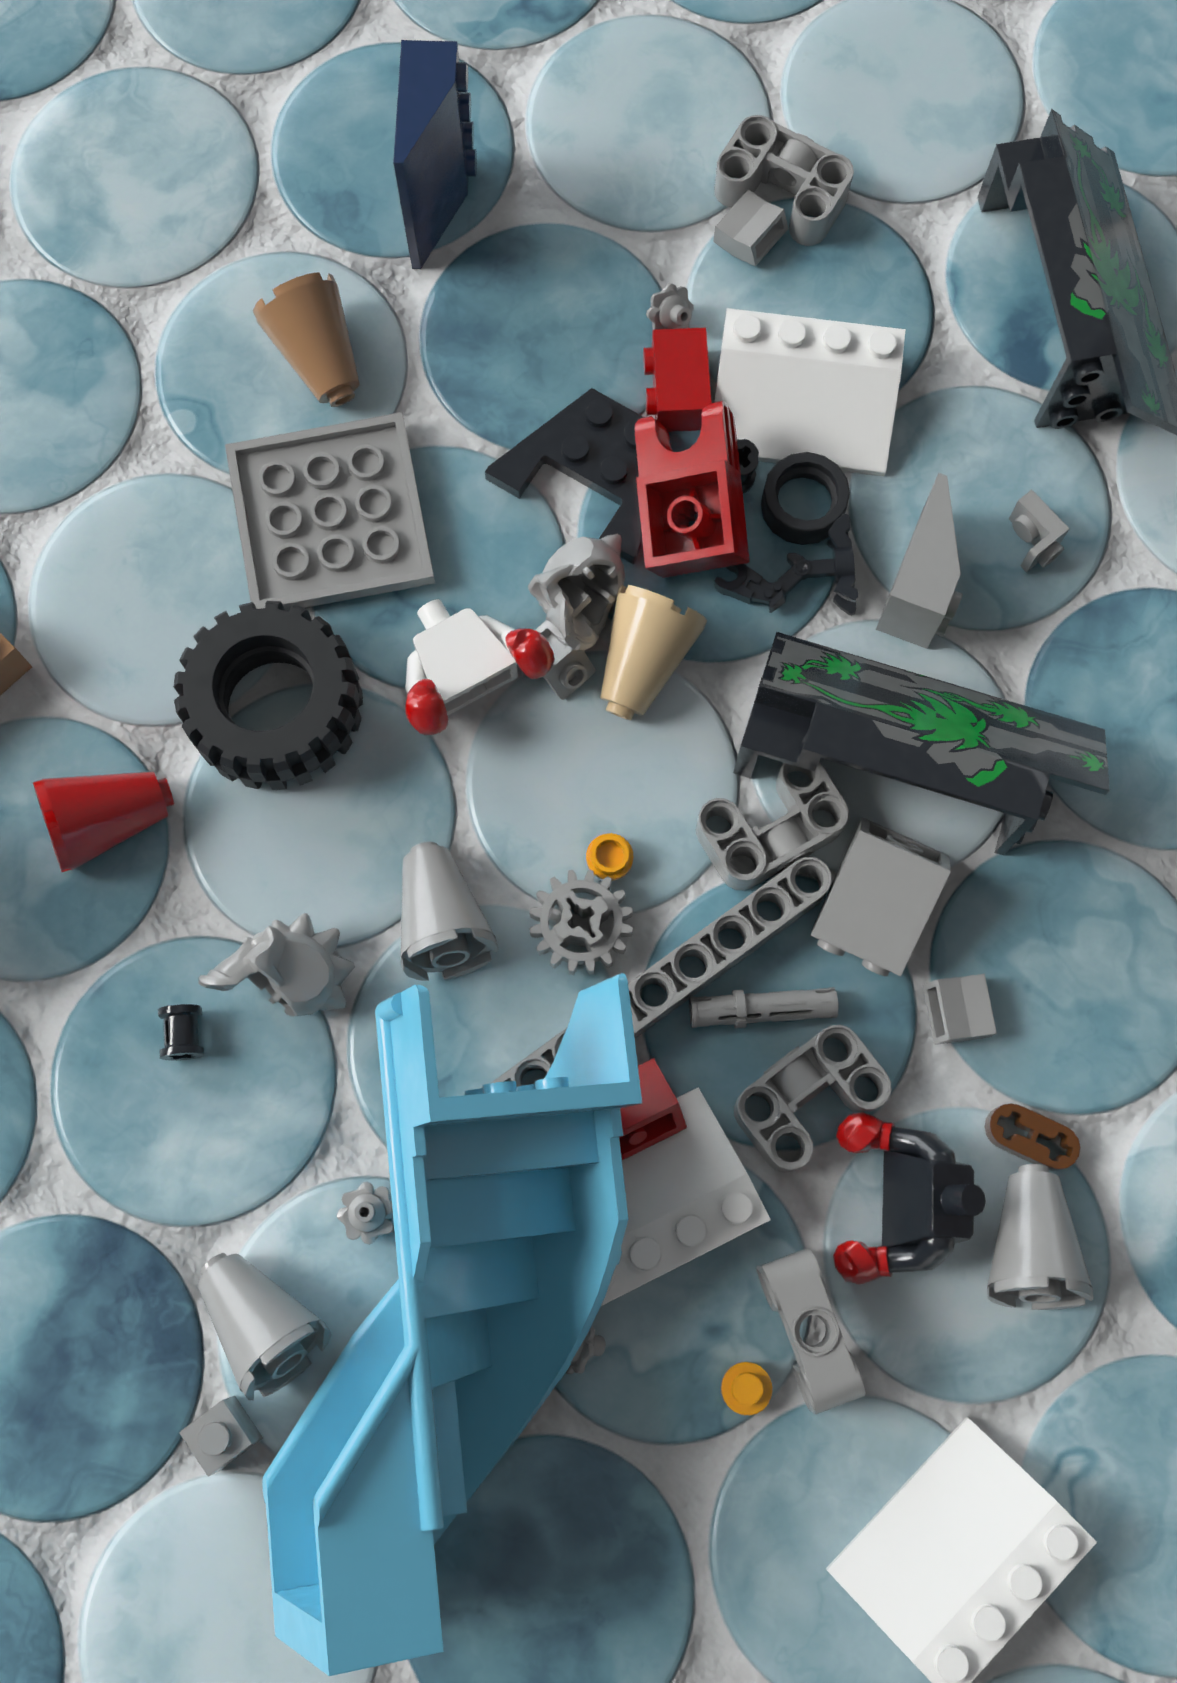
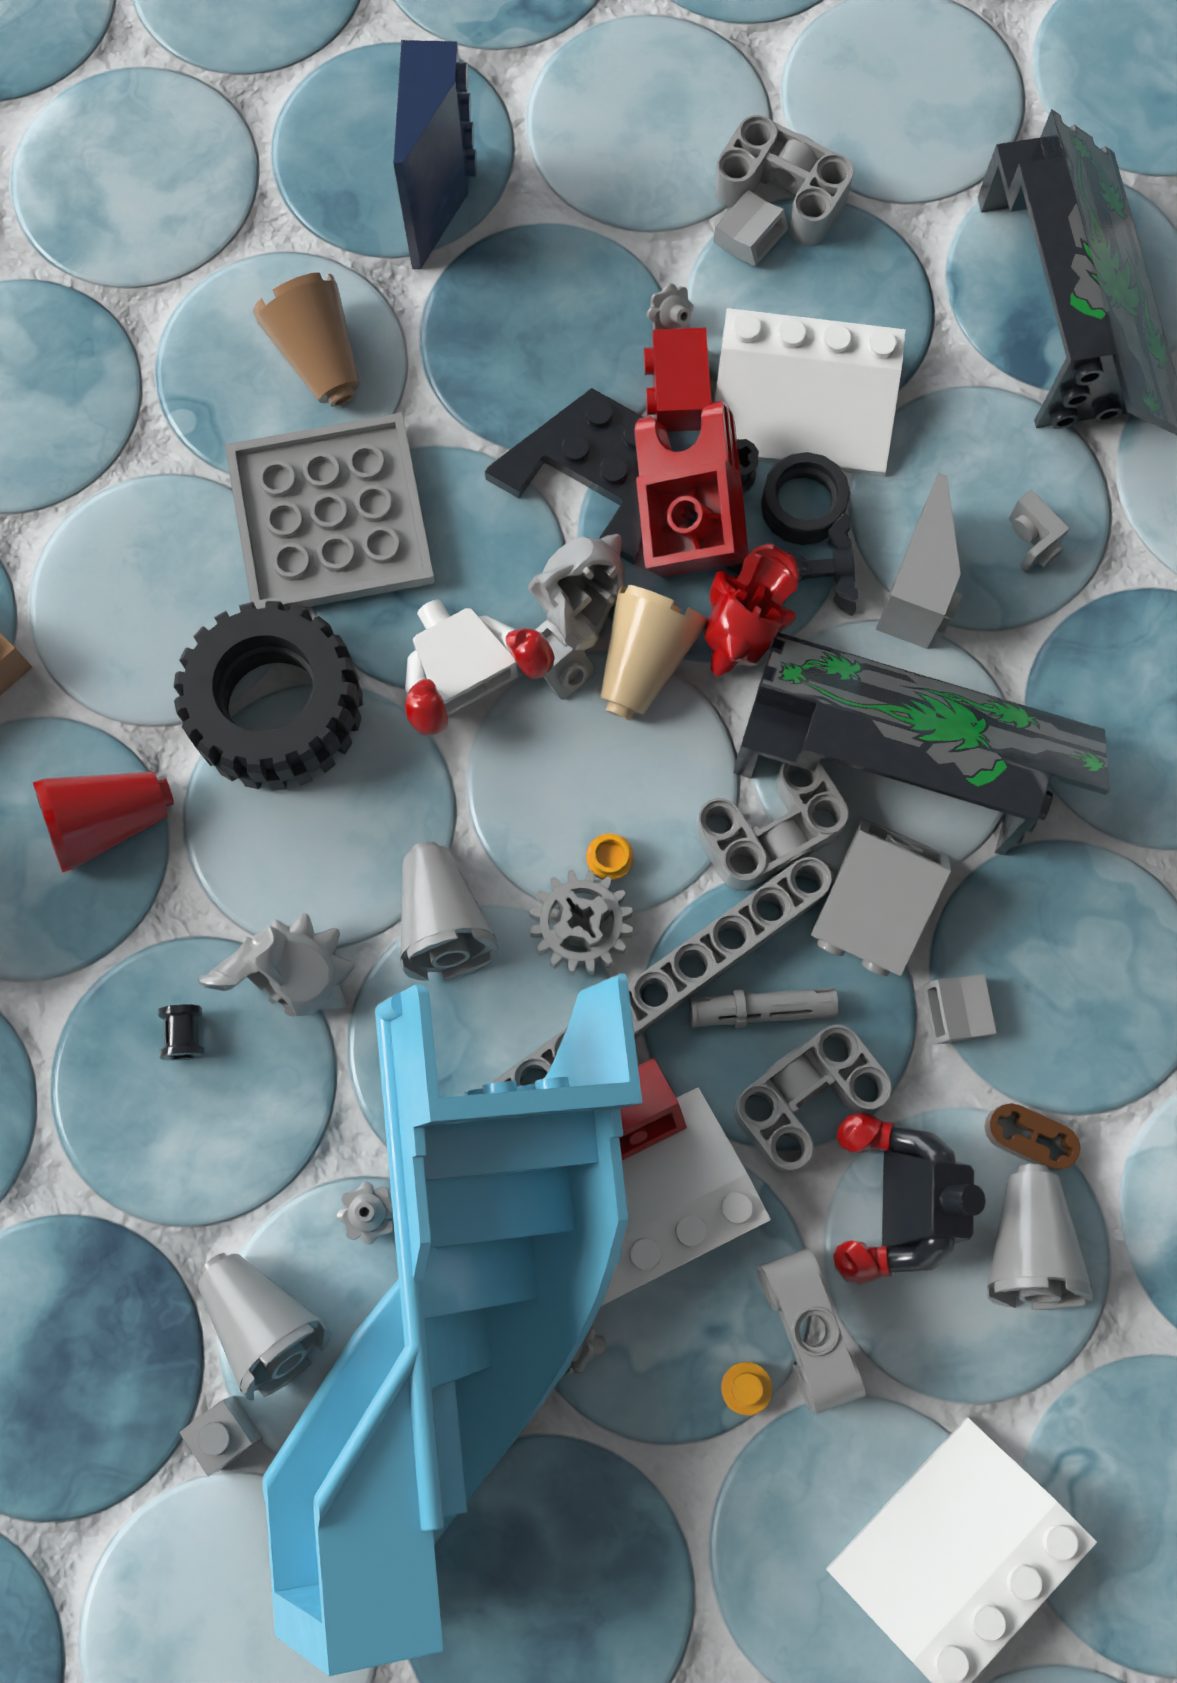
(750, 608): none -> red head

